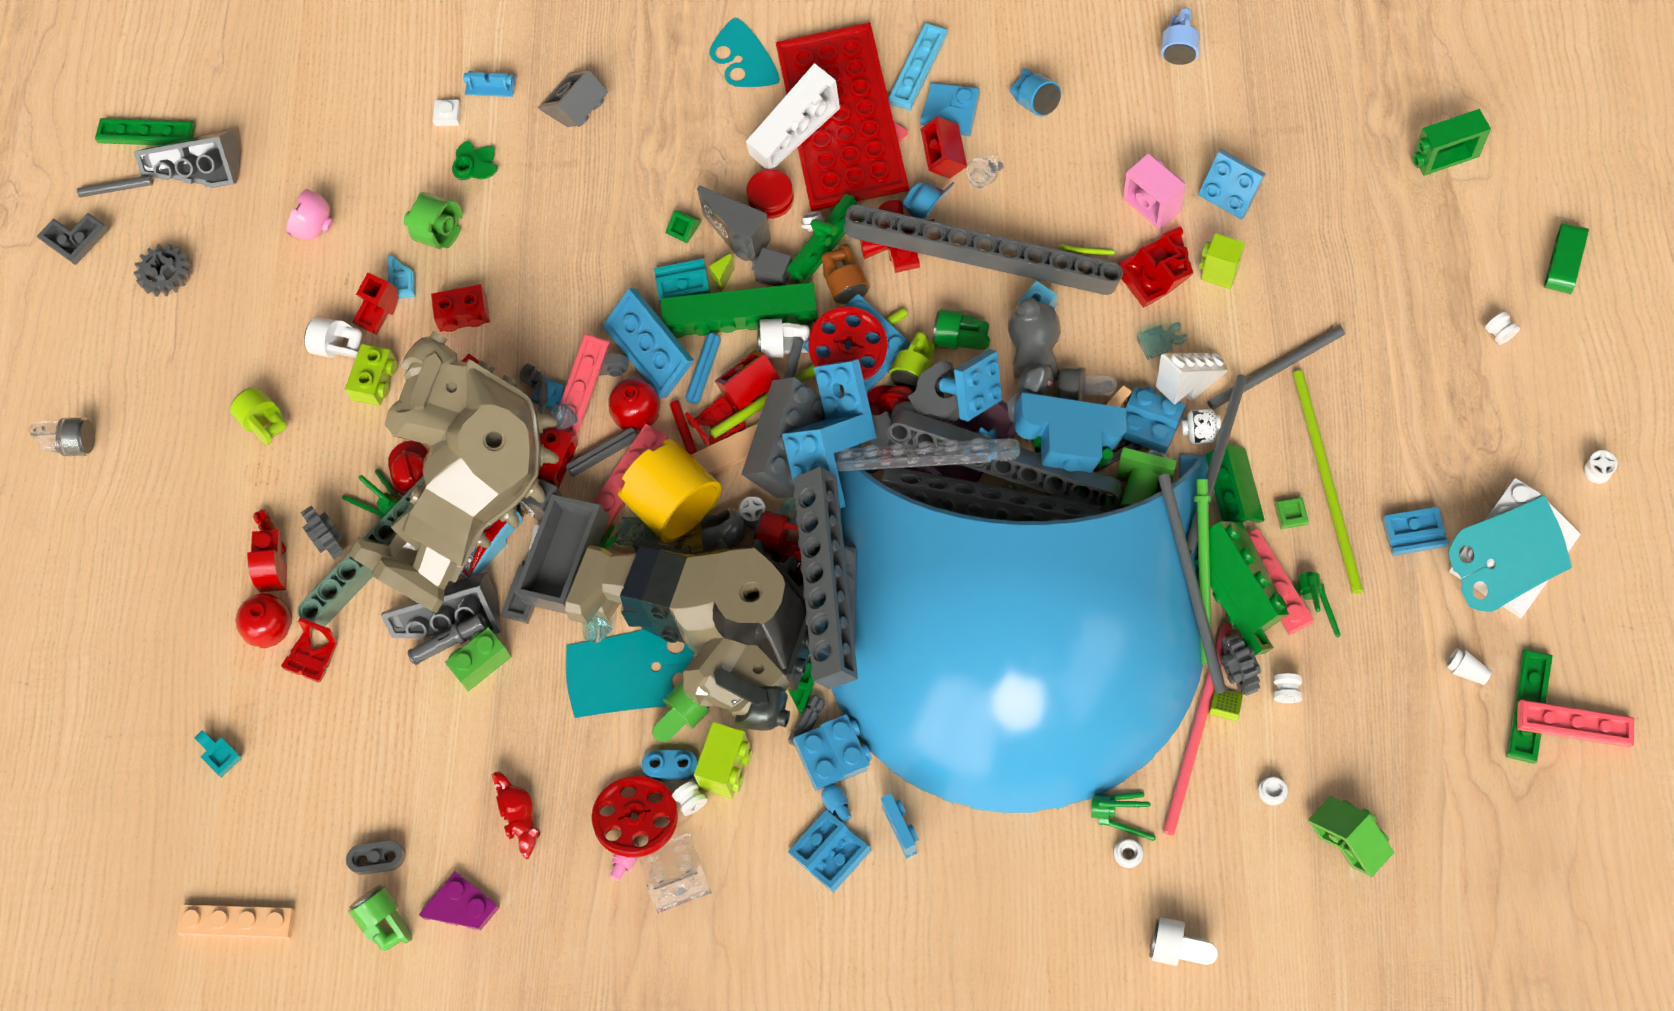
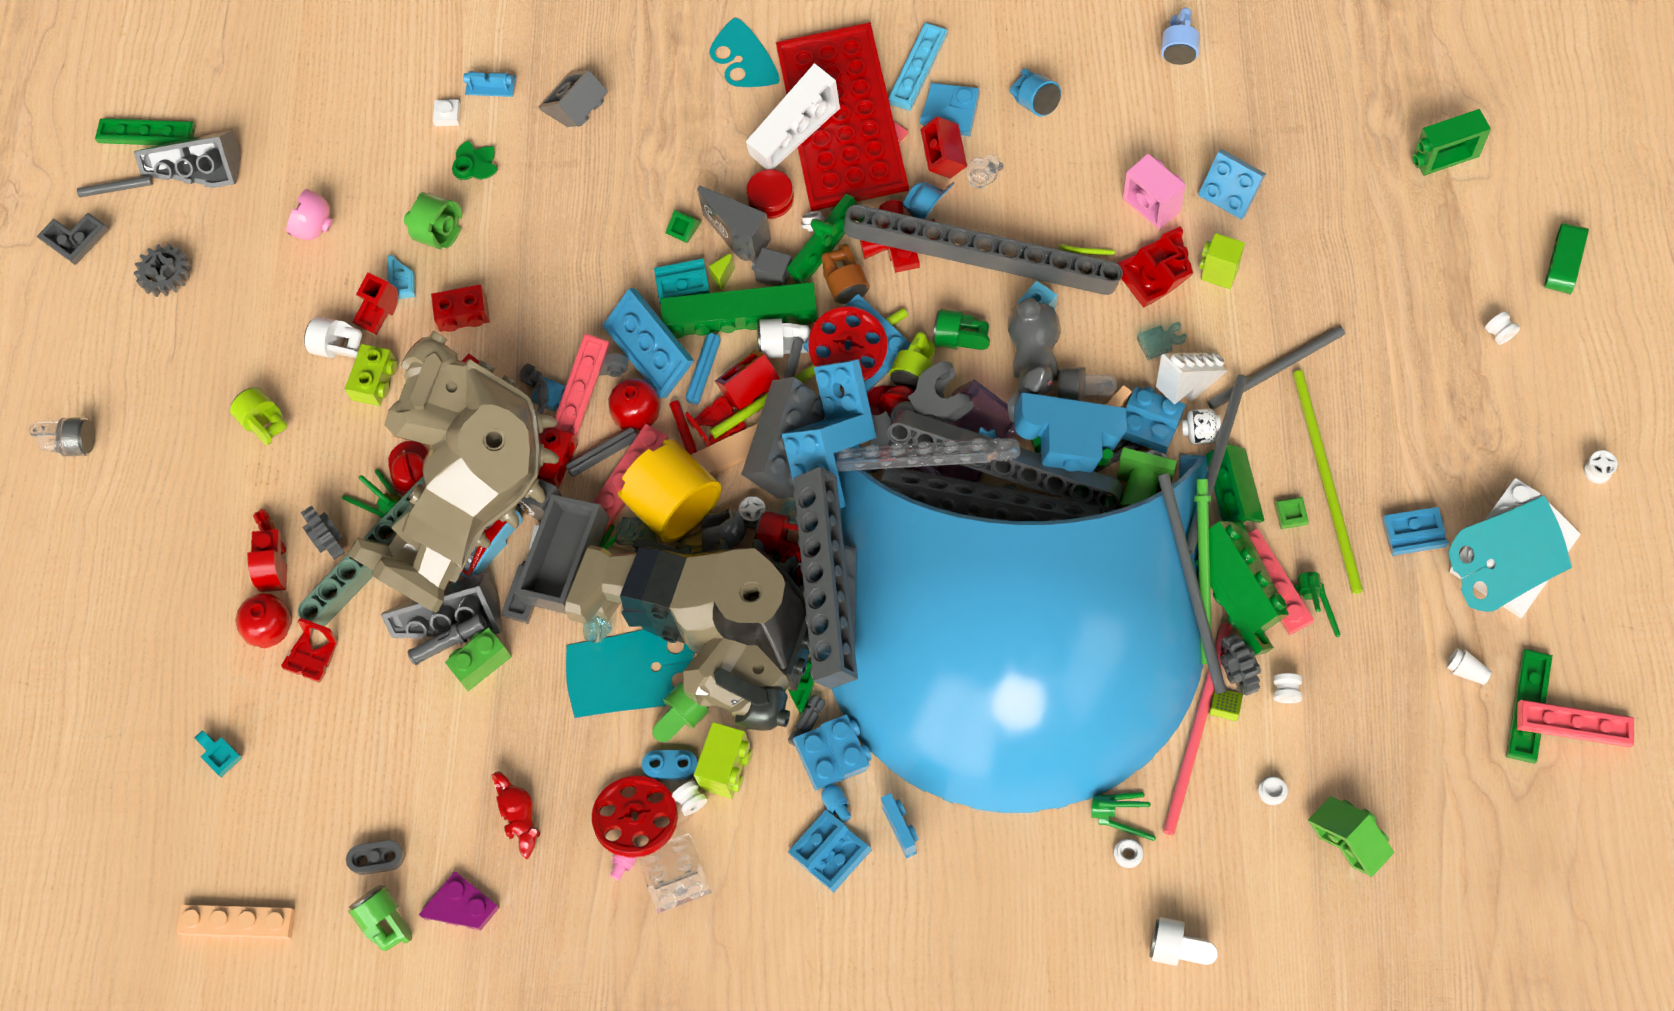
(564, 415): clear light blue plate -> none
(975, 384): dark azure plate -> none

